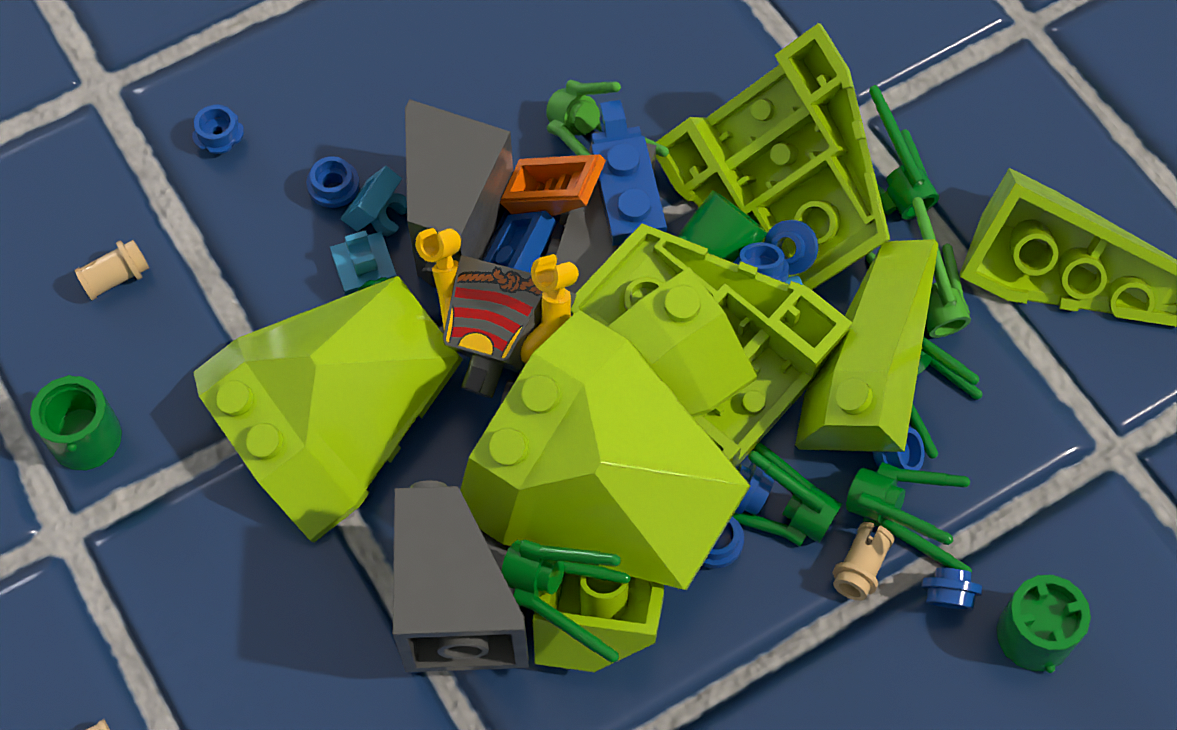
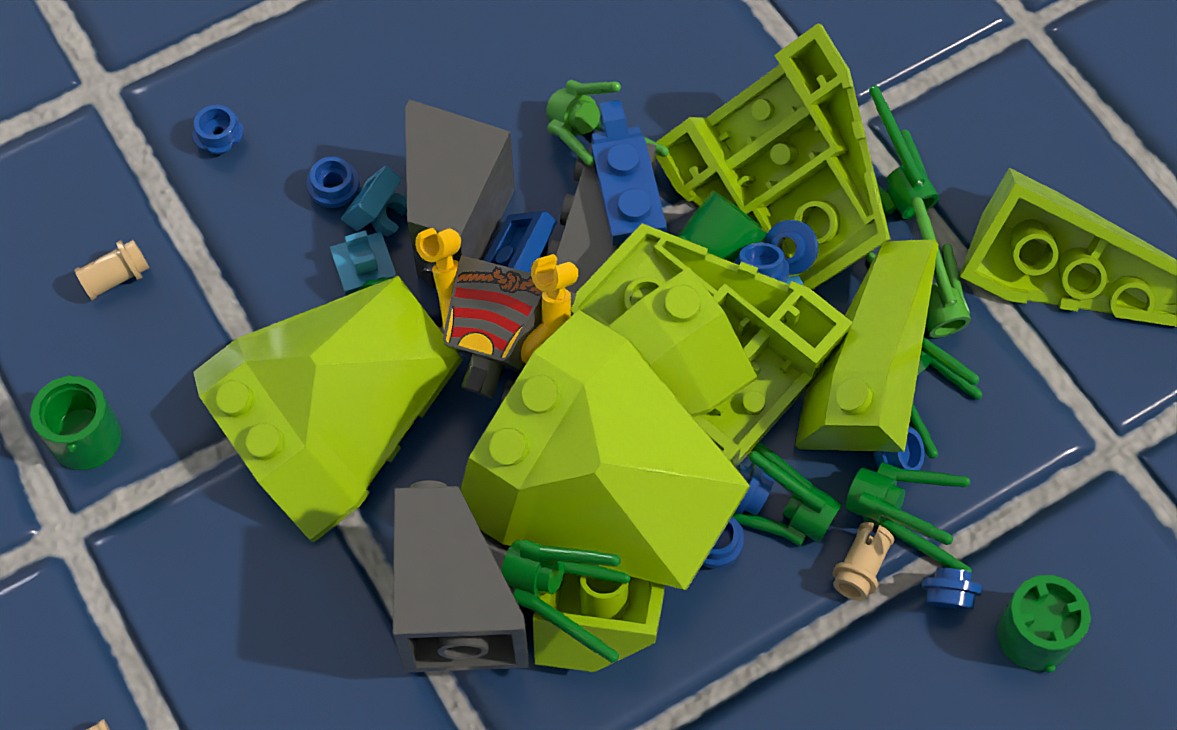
(552, 184): orange slope -> none

